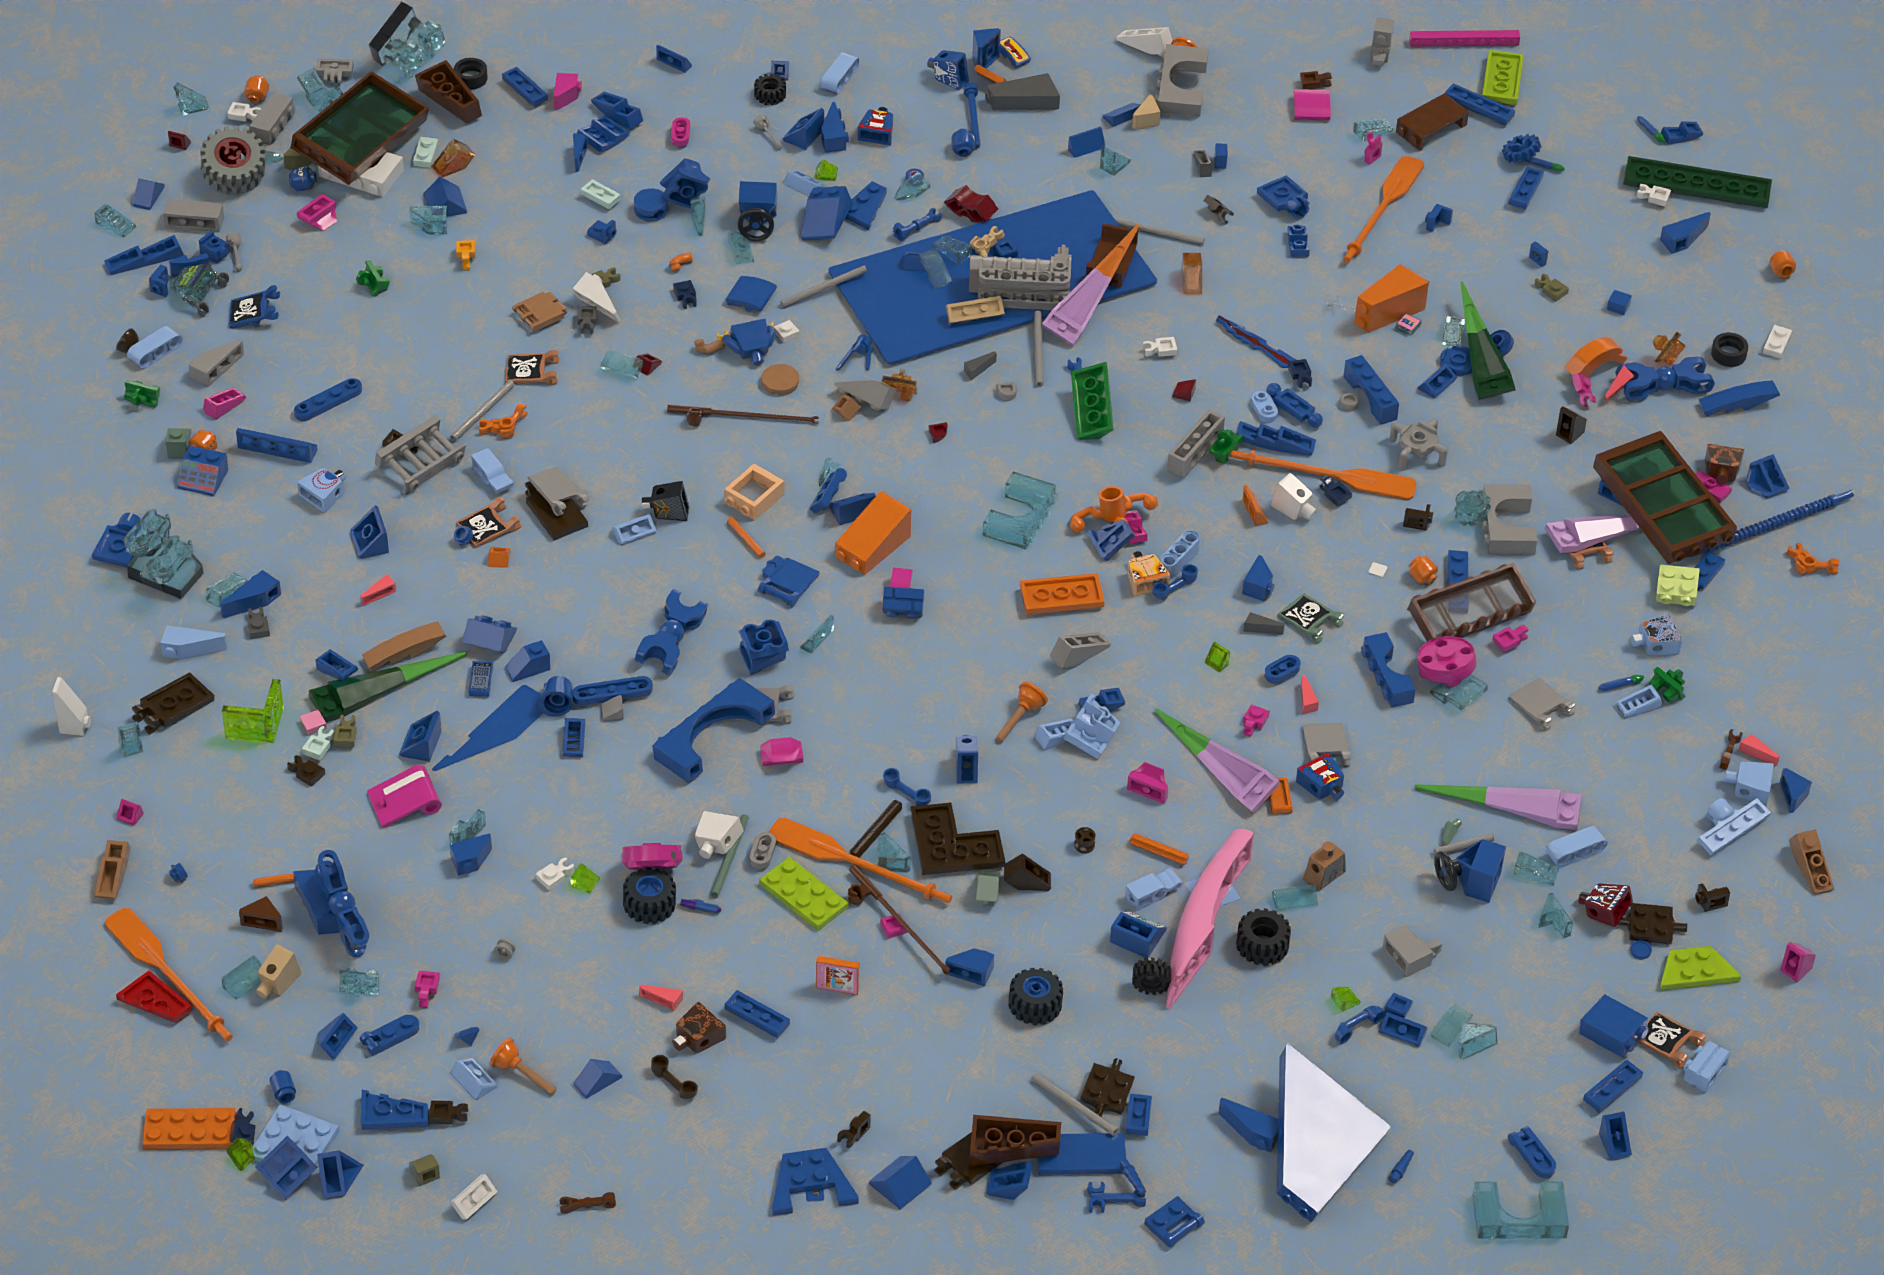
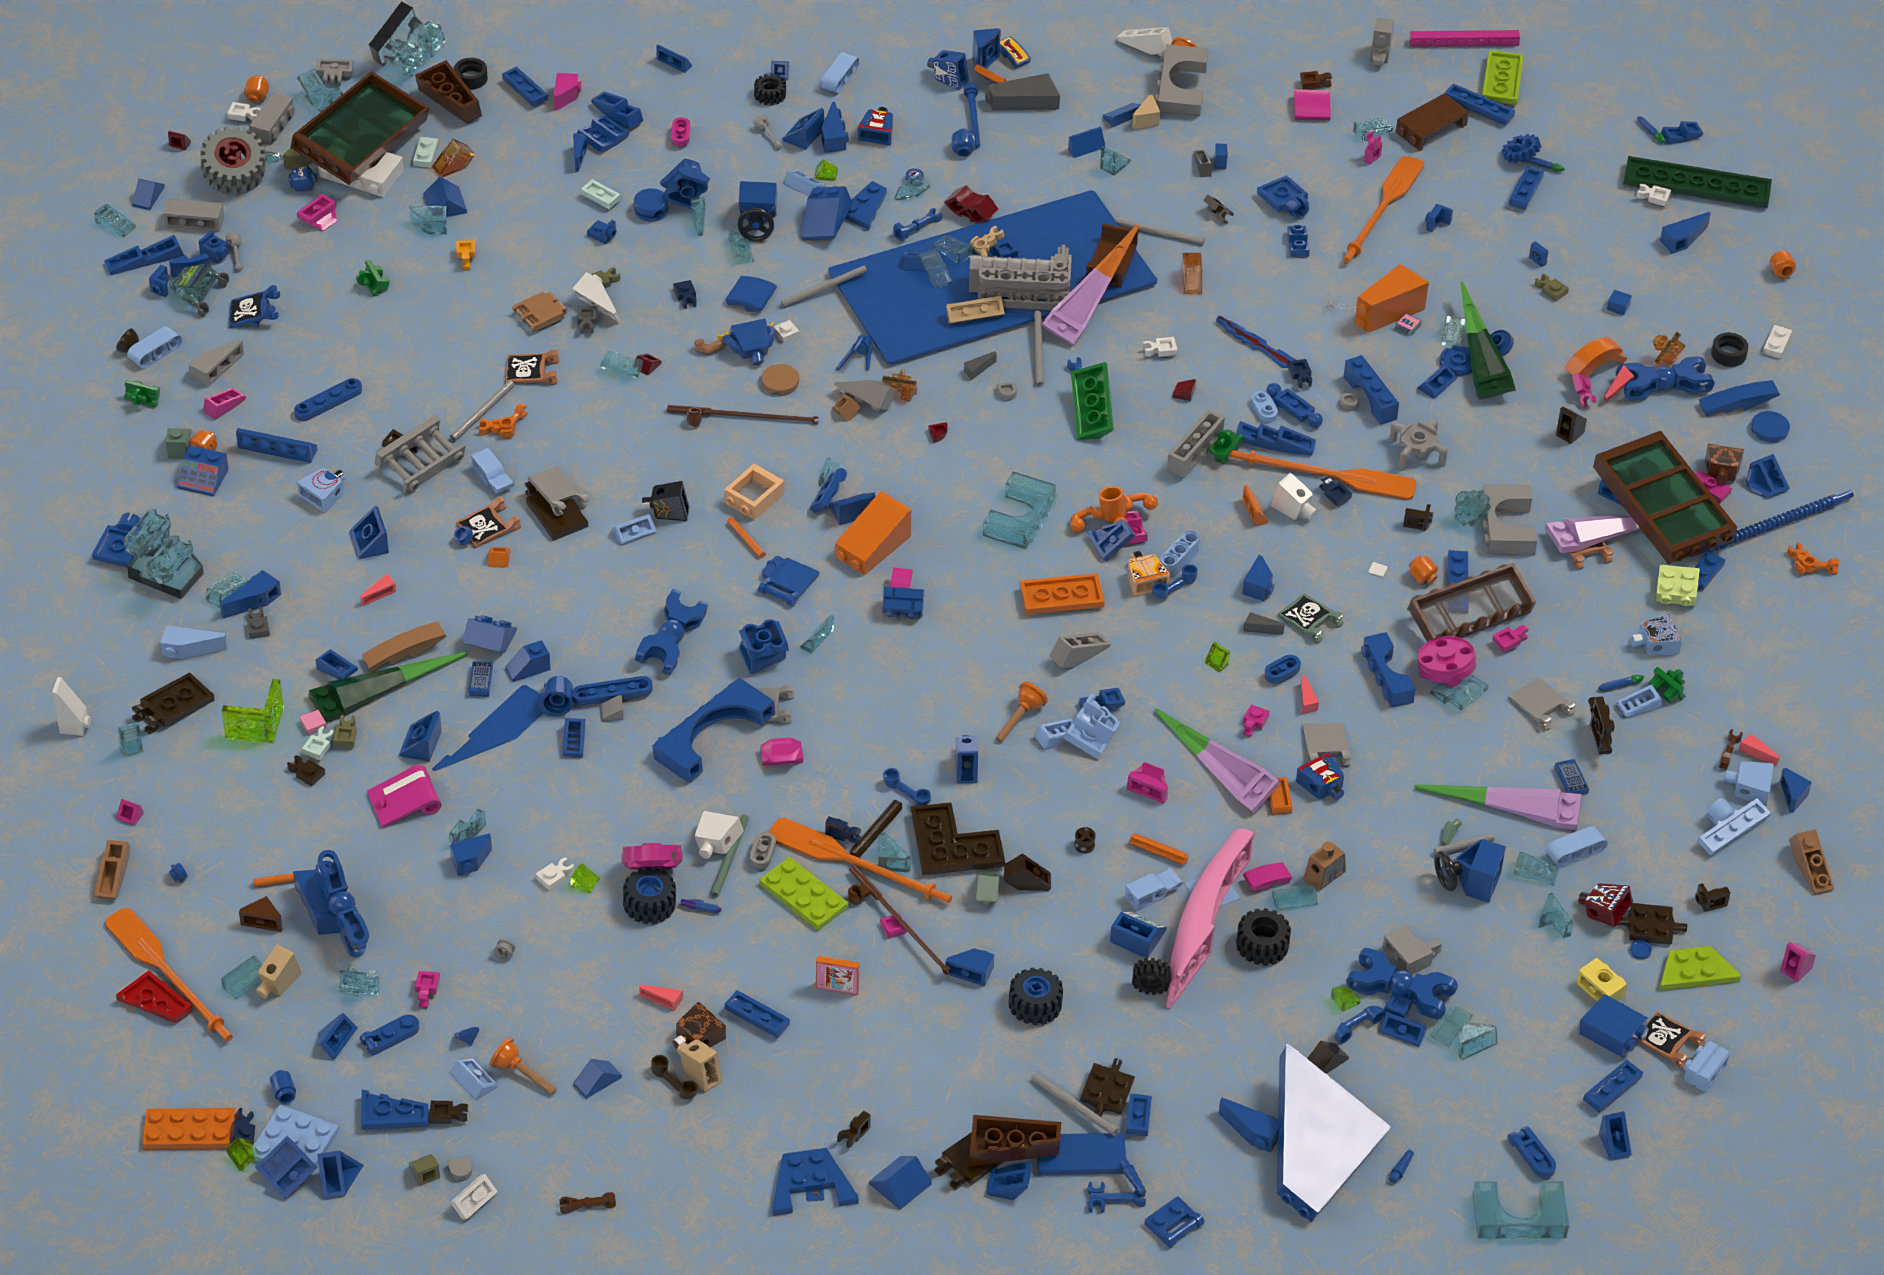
(189, 100): clear light blue slope -> none
(460, 1168): none -> light grey tile
(680, 259): orange arm -> none
(700, 1064): none -> tan torso
(839, 830): none -> dark blue plate
(1266, 875): none -> dark pink slope
(1327, 1056): none -> dark brown slope
(1384, 977): none -> blue piece
(1571, 777): none -> tile
(1599, 979): none -> light yellow brick
(1601, 724): none -> dark brown plate
(1770, 426): none -> blue tile

